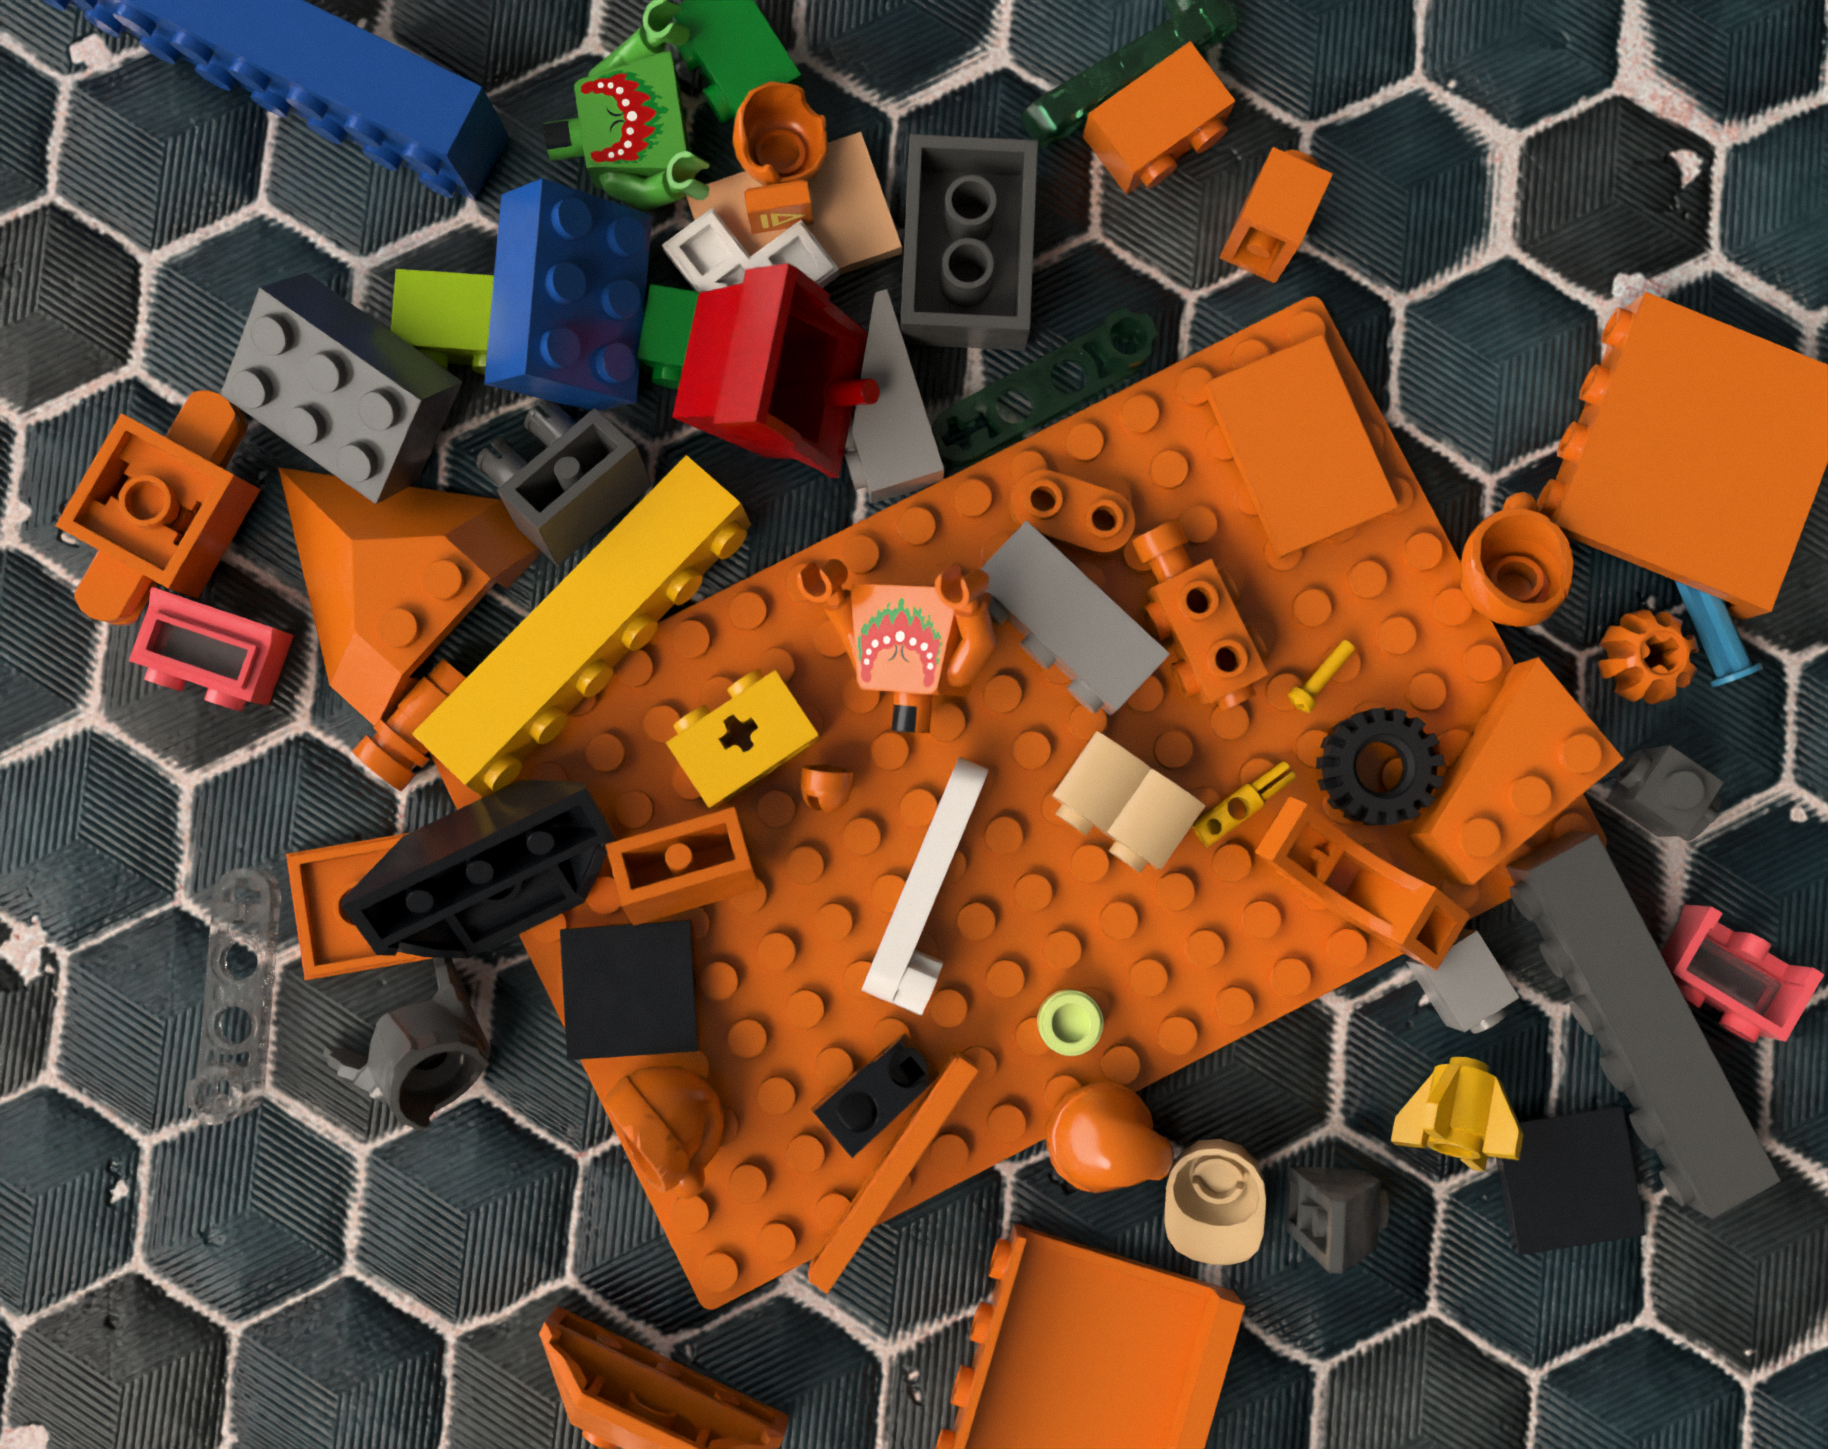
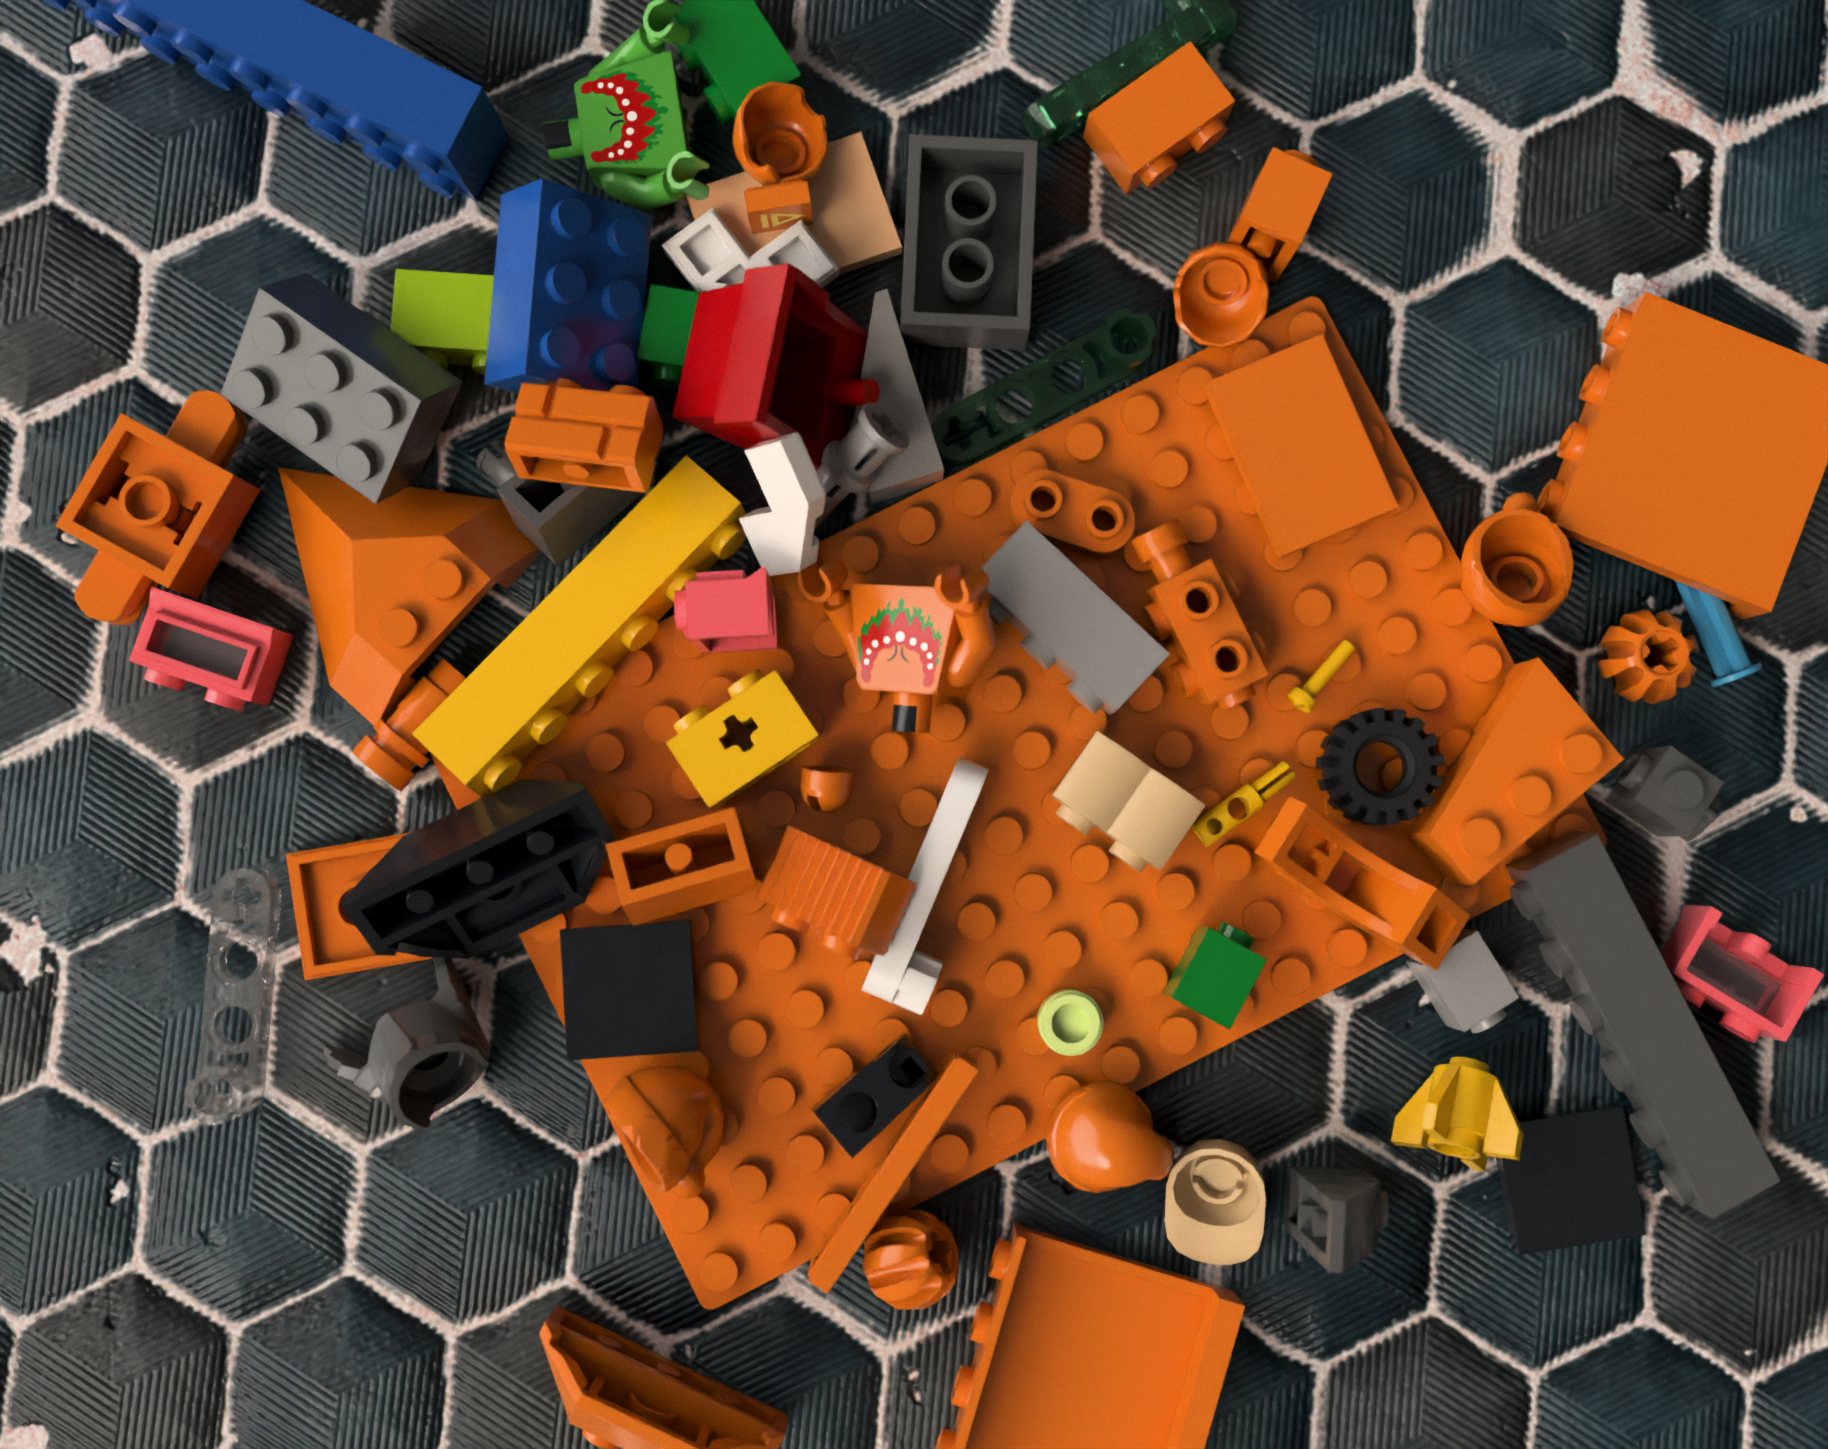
(585, 435): none -> orange brick
(728, 611): none -> coral window
(784, 529): none -> white tile
(836, 893): none -> orange brick
(852, 461): none -> light grey pin
(910, 1259): none -> orange piece
(1216, 973): none -> green brick
(1221, 294): none -> orange hair

